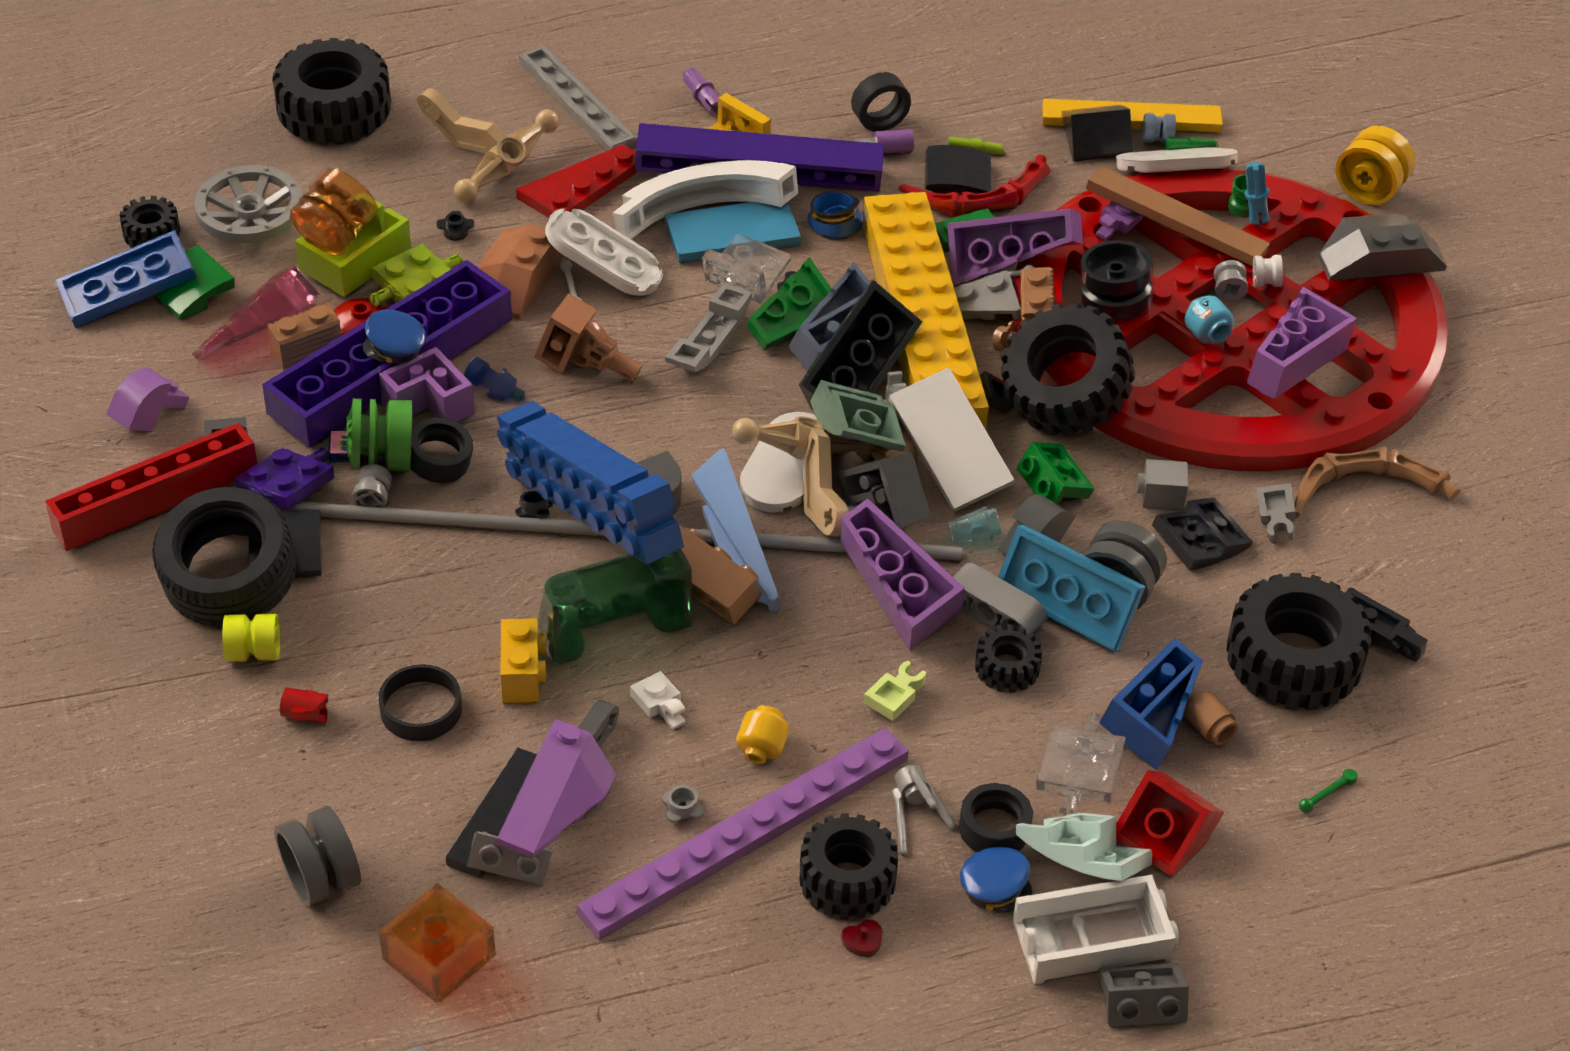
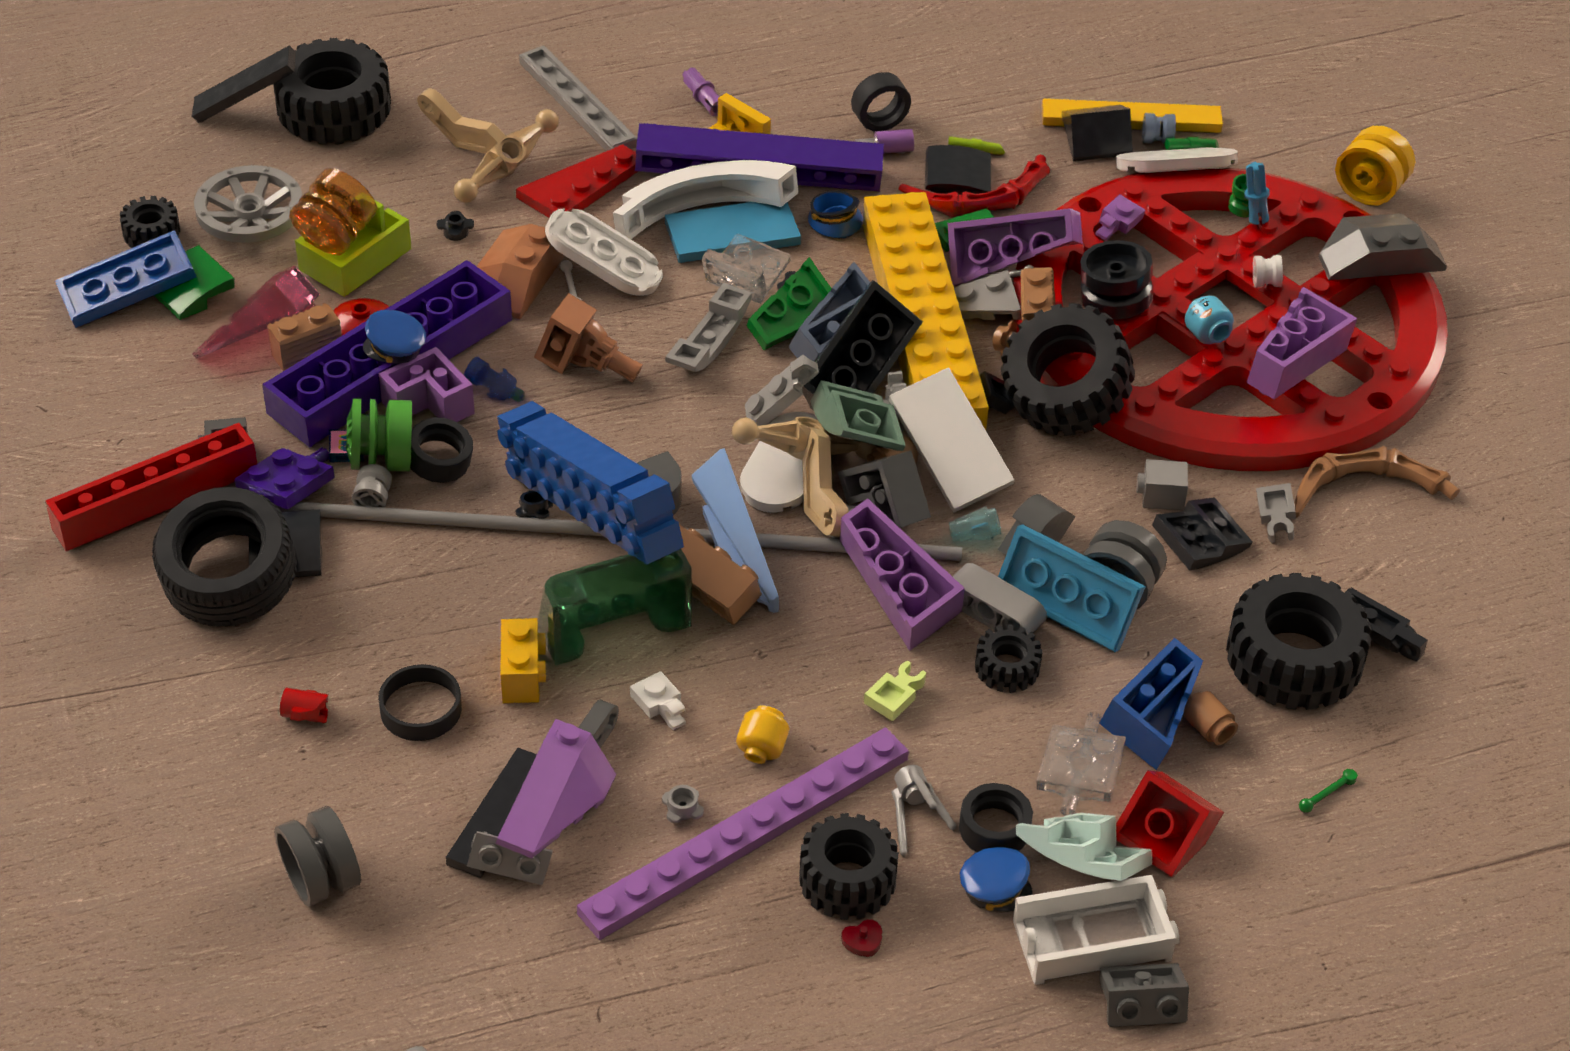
(141, 399): medium lavender brick -> none
(244, 84): none -> black tile
(248, 638): neon yellow wheel -> none
(408, 273): lime plate -> none
(437, 943): clear orange brick -> none
(781, 391): none -> light grey hinge
(1053, 472): green bracket -> none
(1177, 215): medium nougat tile -> none
(1230, 280): light grey wheel -> none

